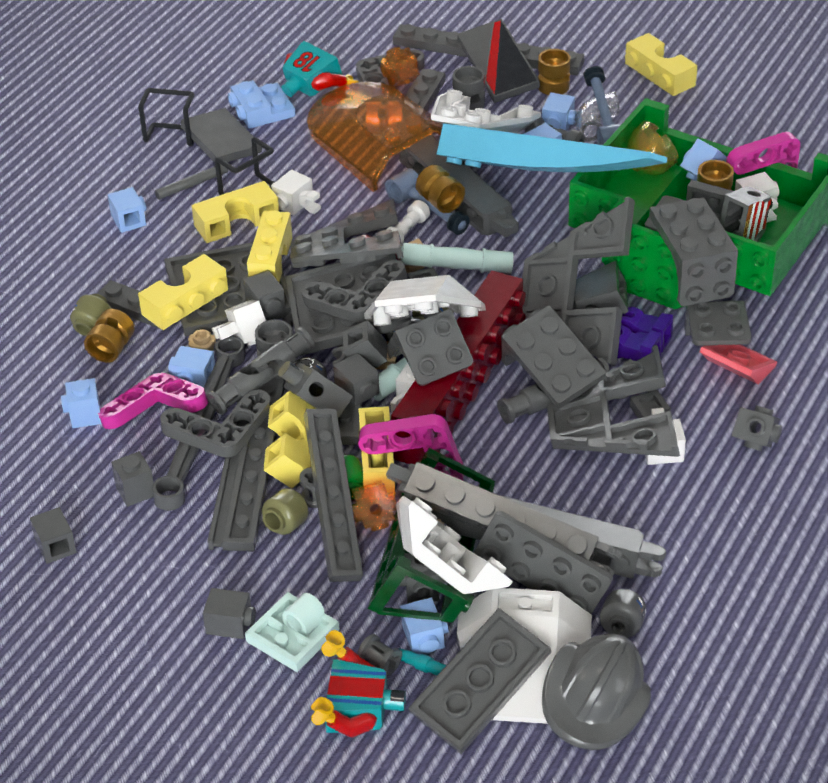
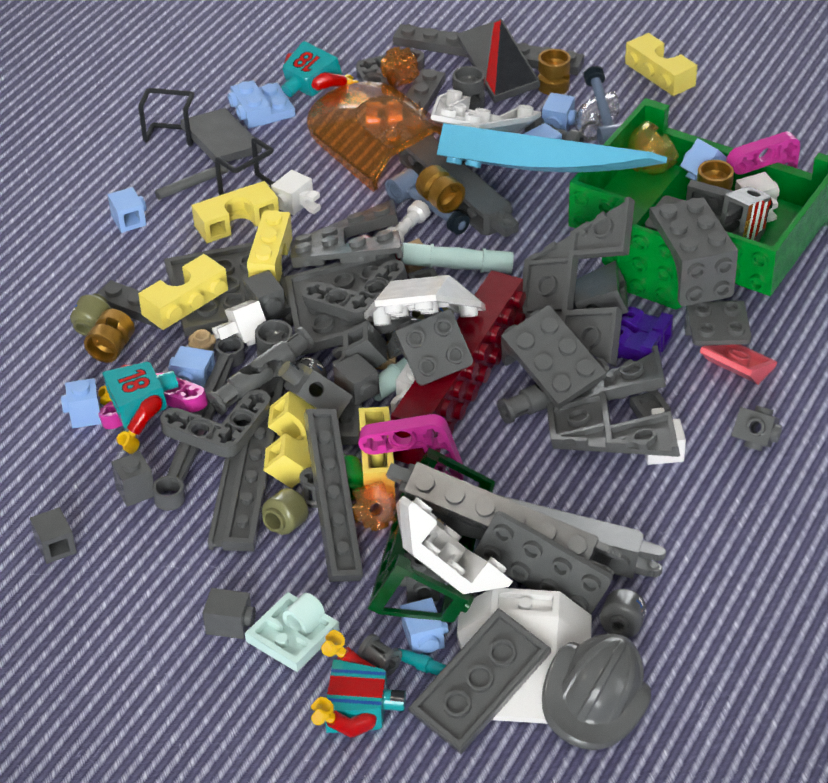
(136, 398): none -> torso

